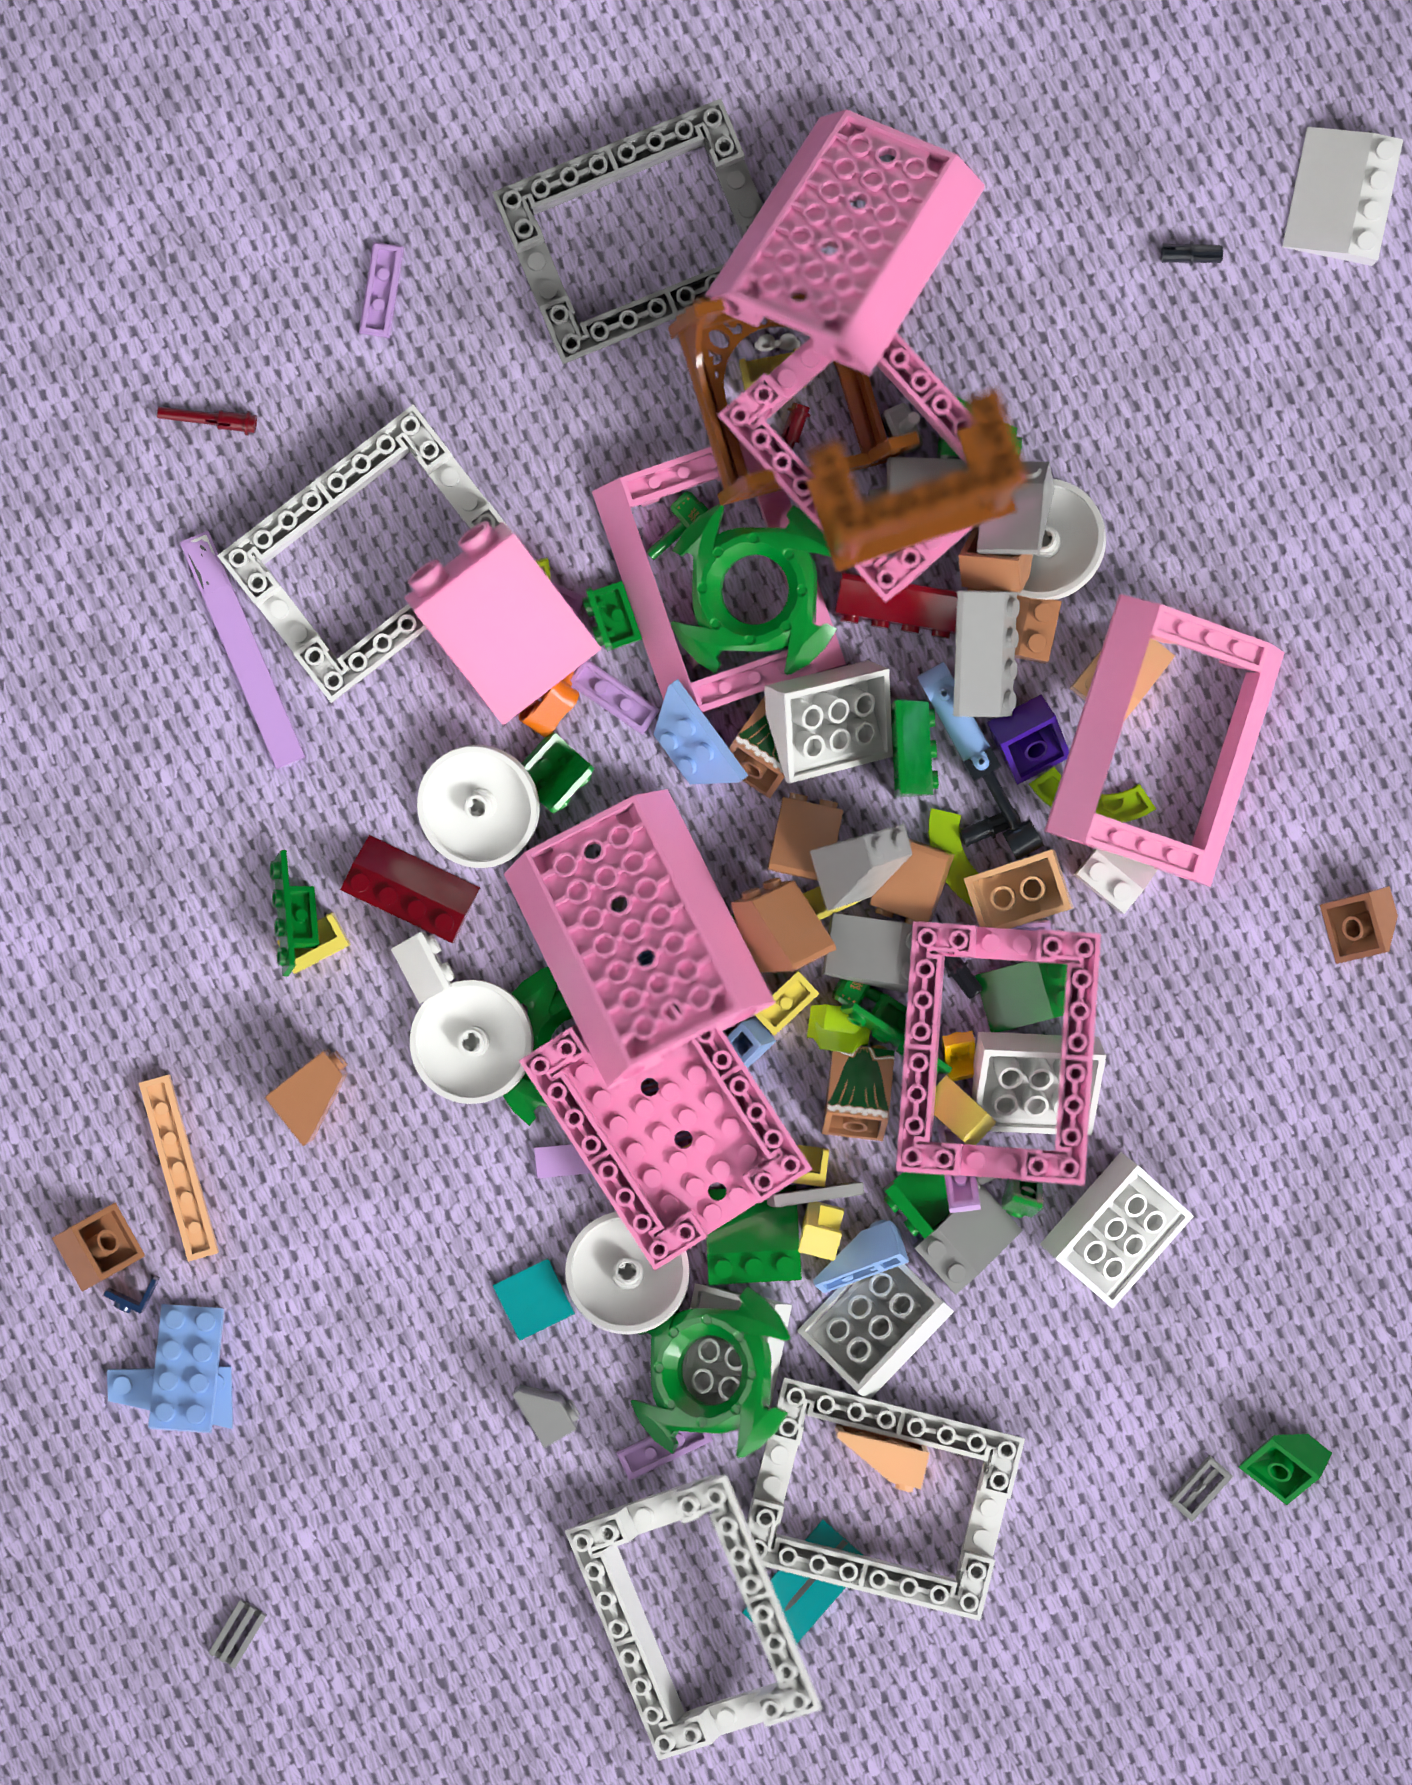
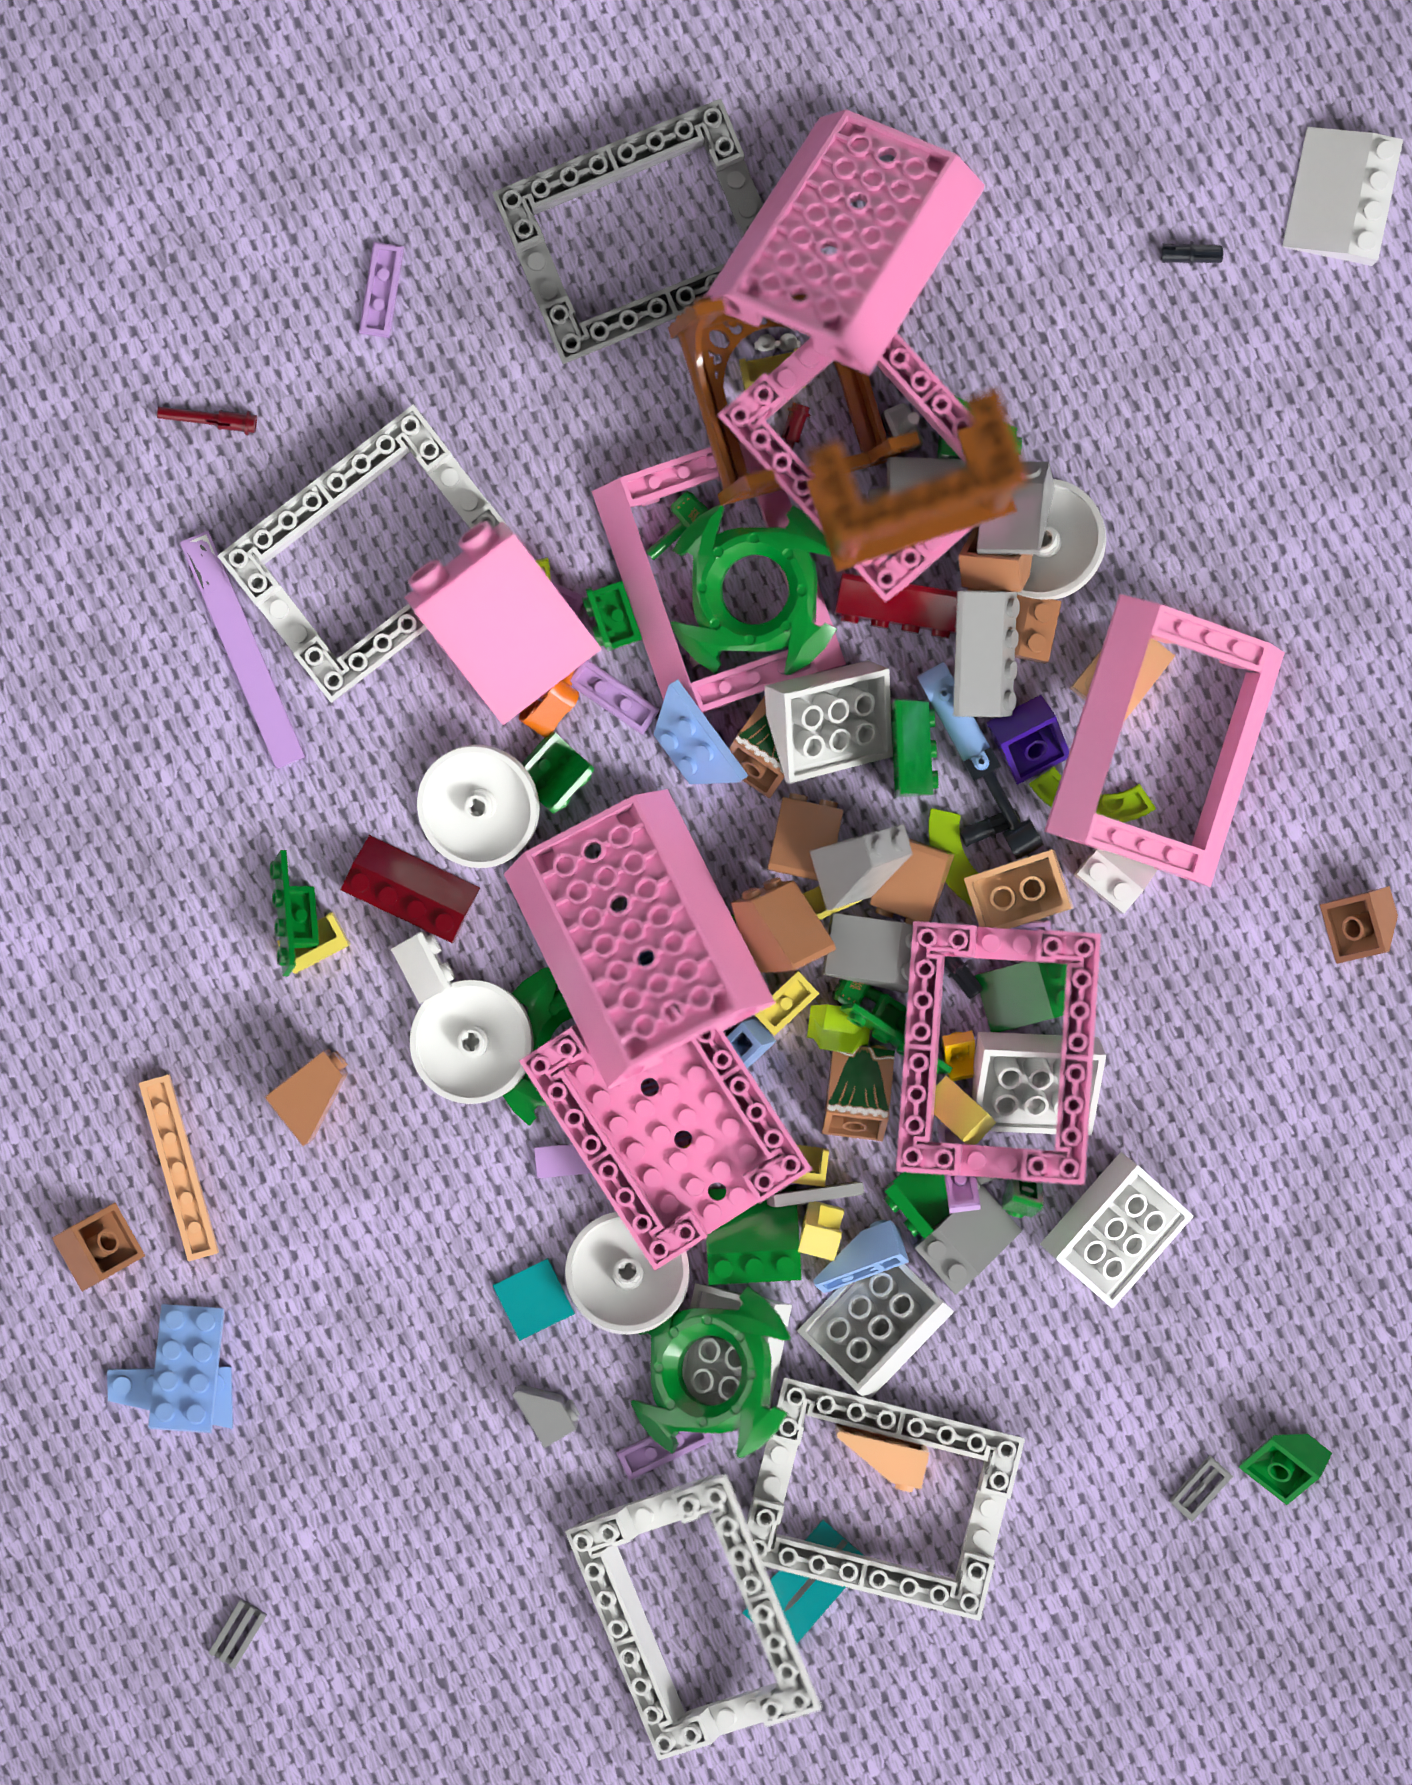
(126, 1303): dark blue bracket -> none

